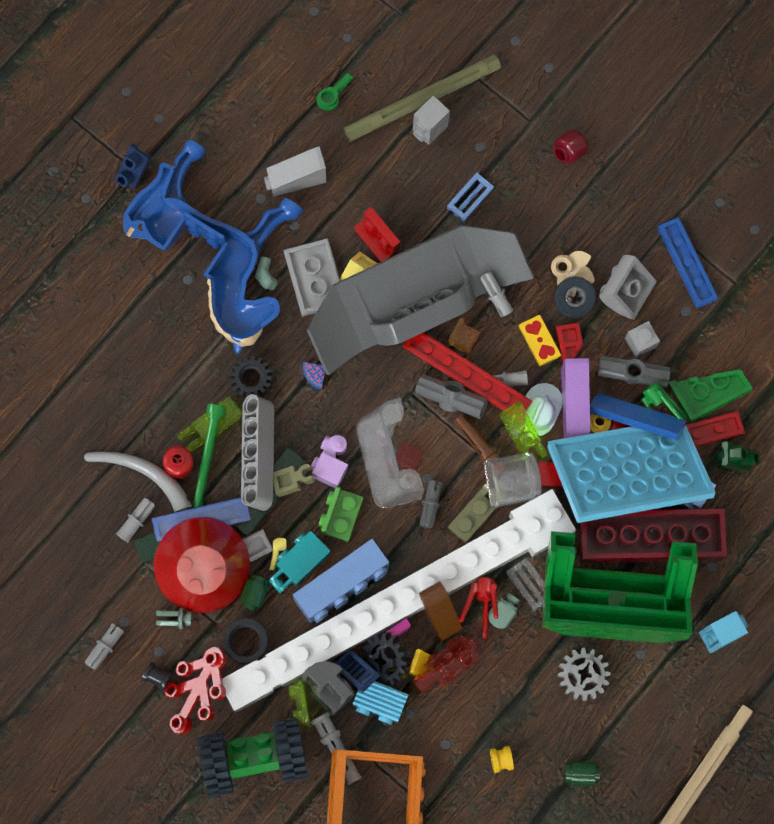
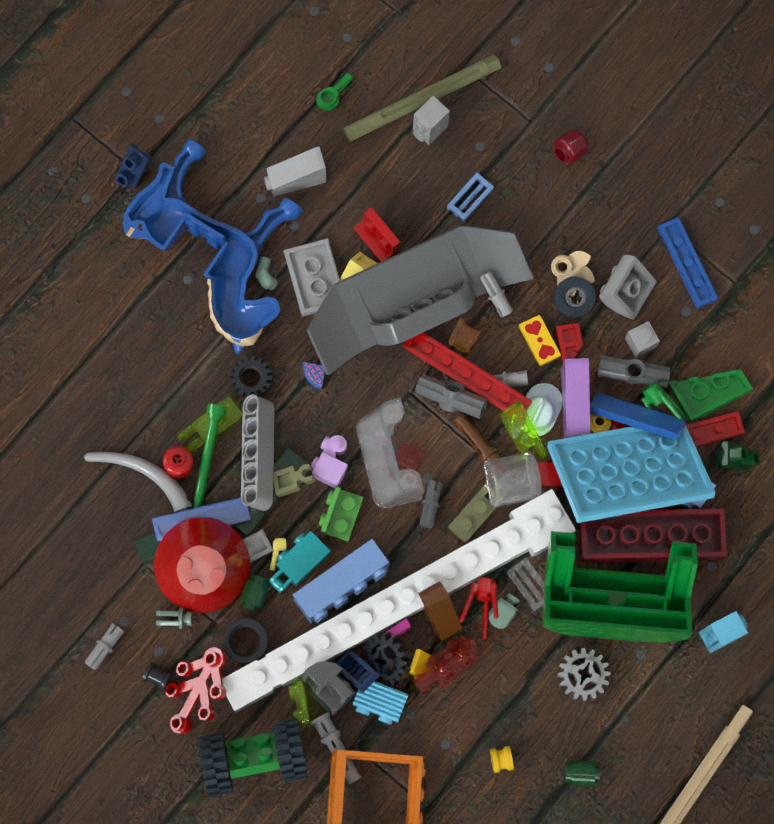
(135, 520): light grey axle -> none

